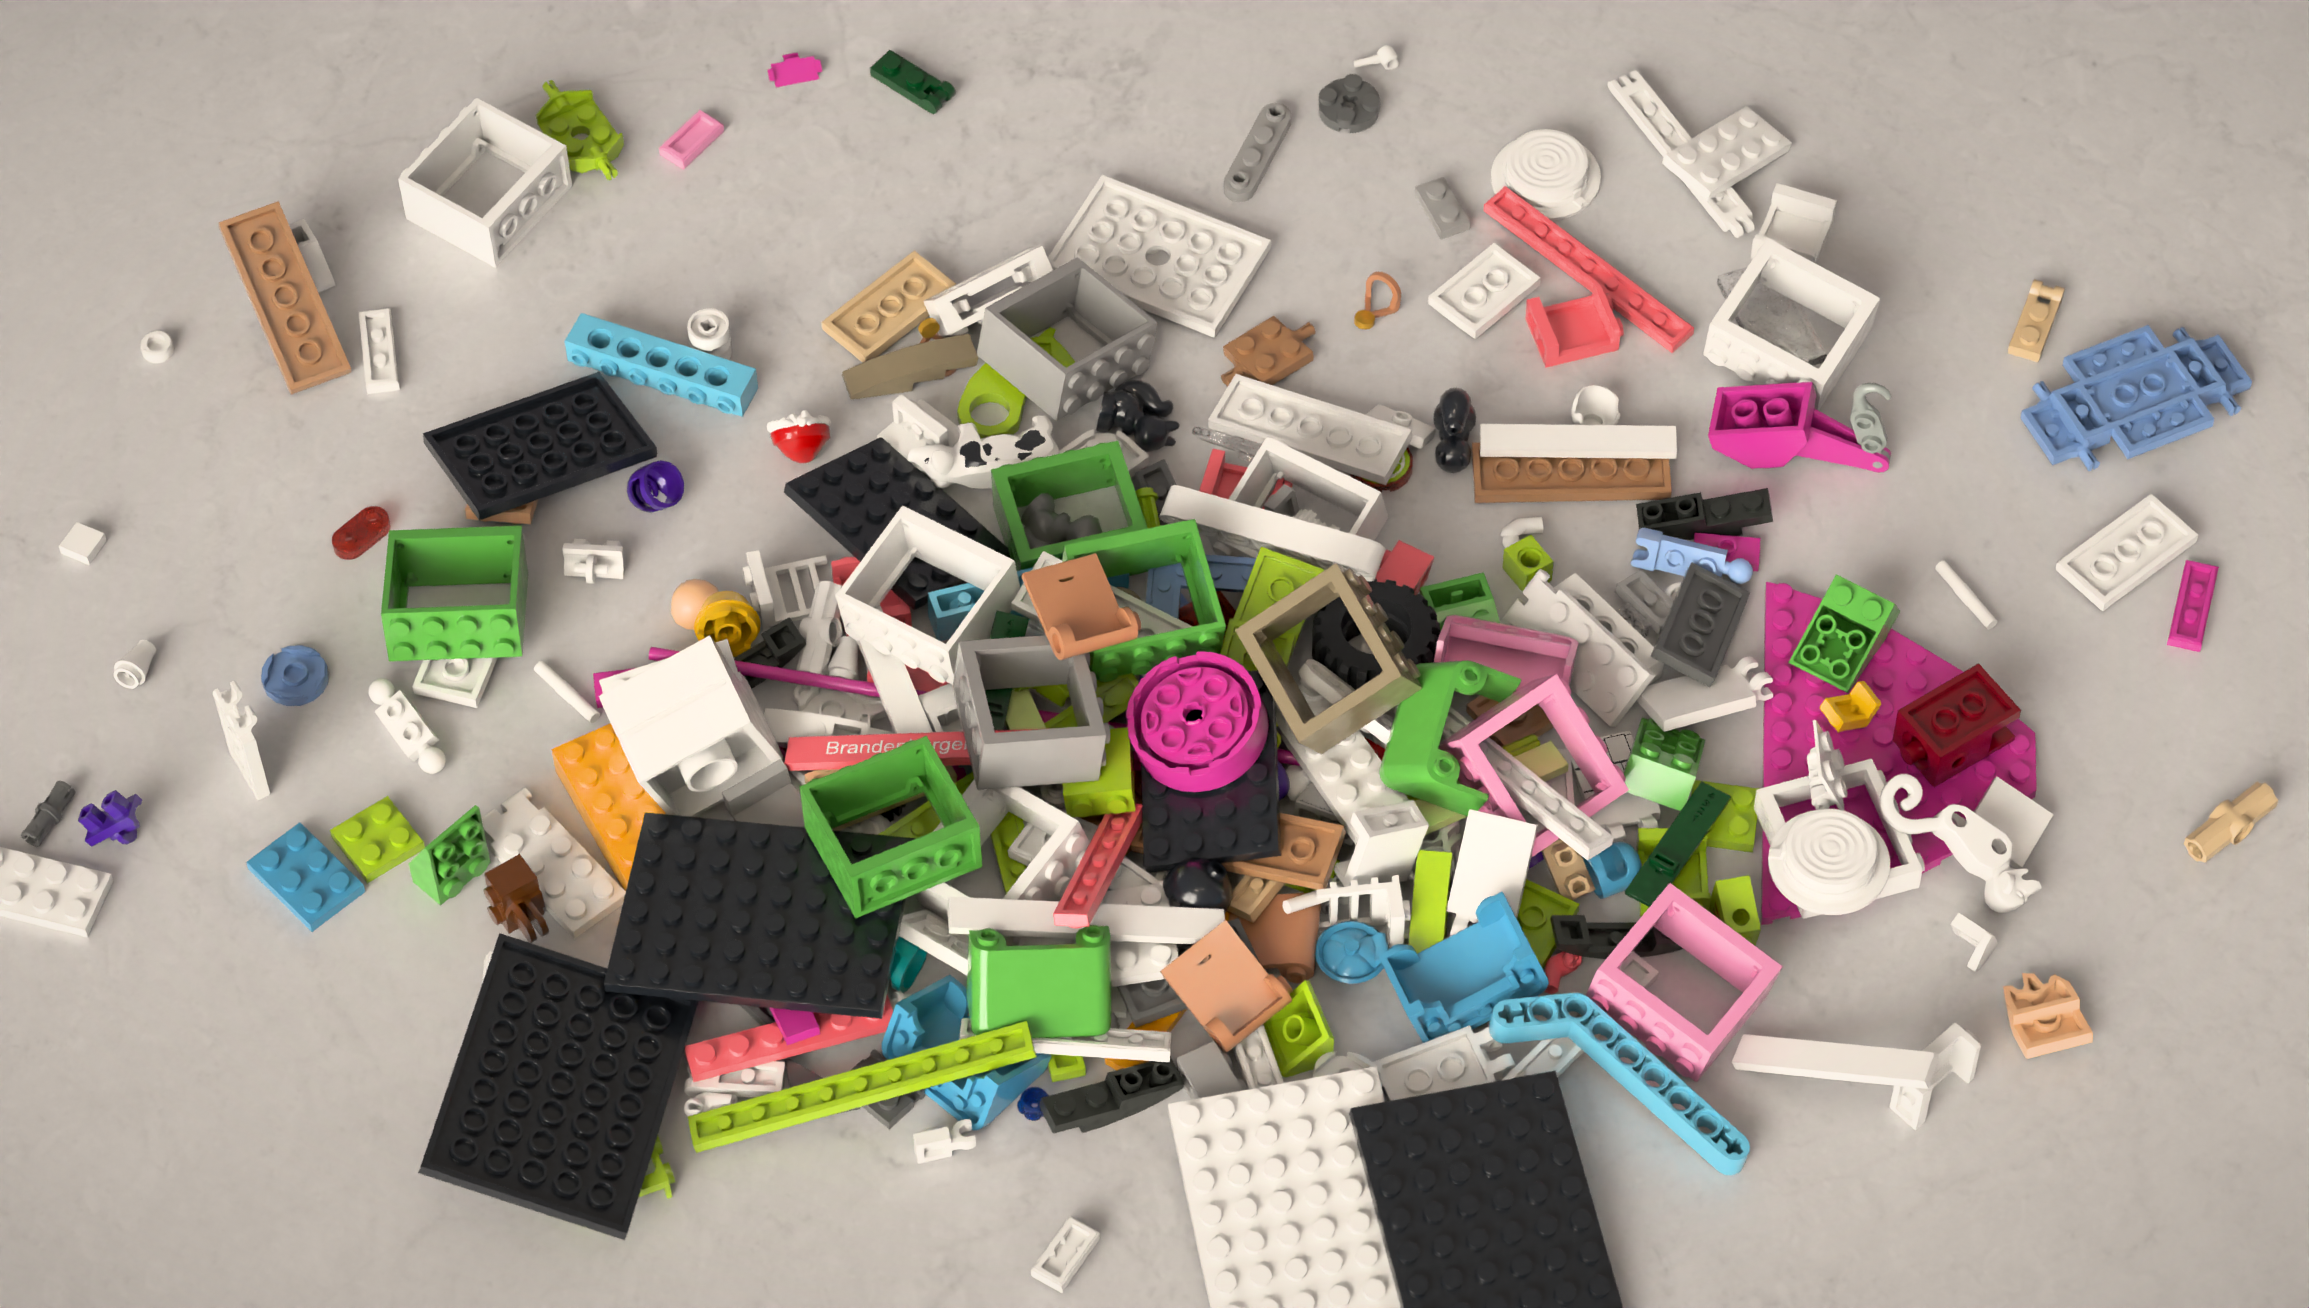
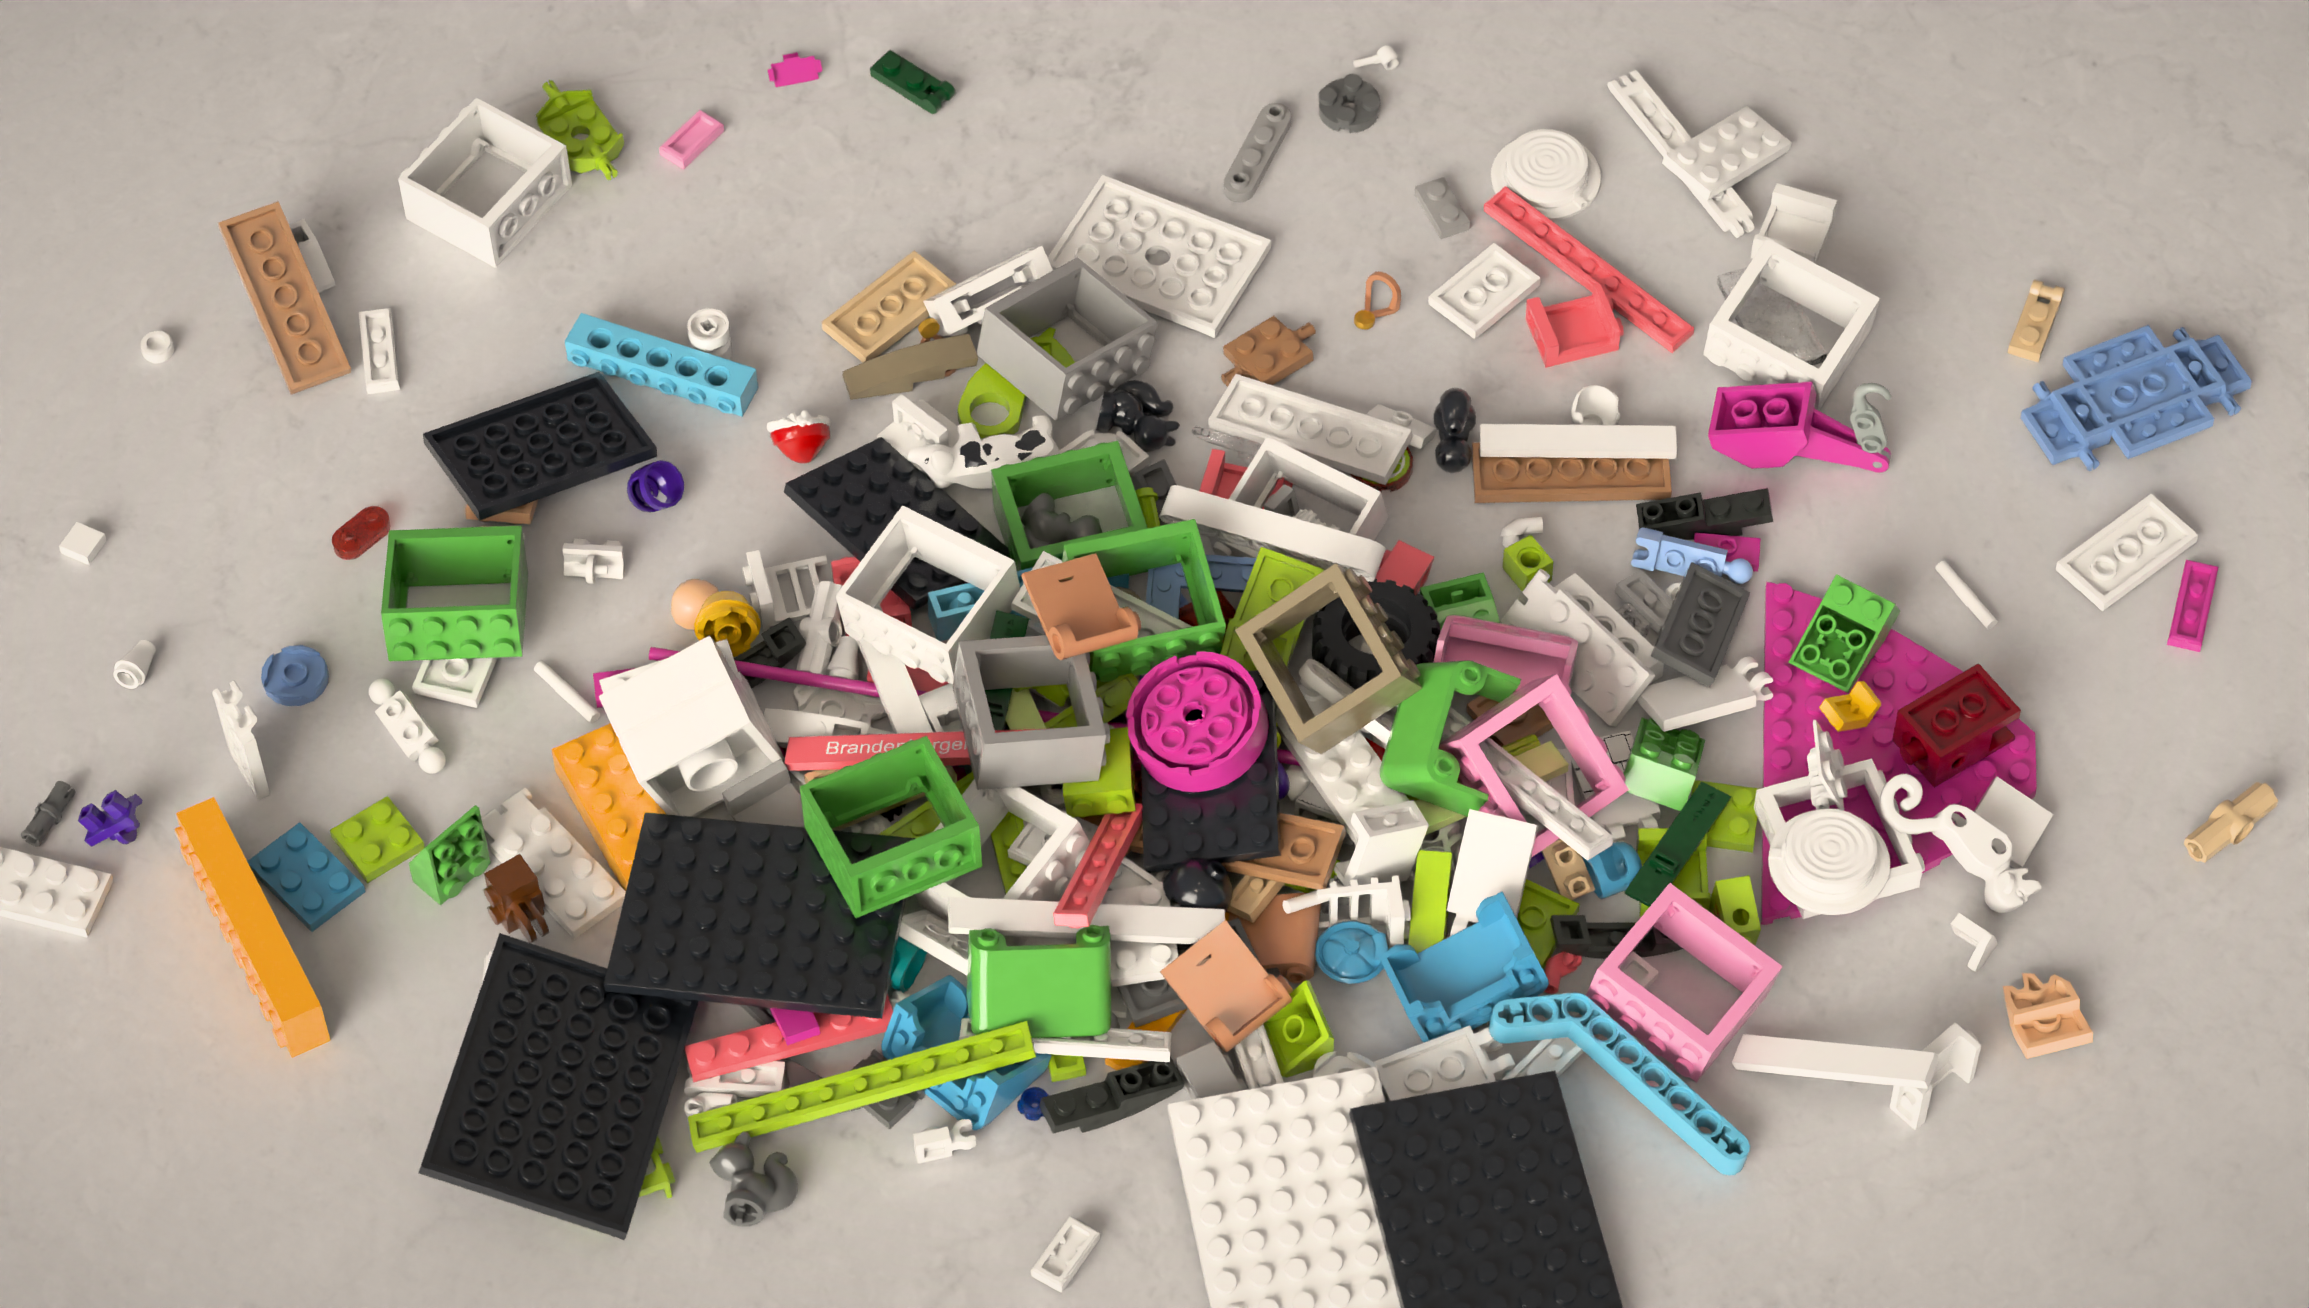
(251, 928): none -> light orange brick
(750, 1191): none -> dark grey animal

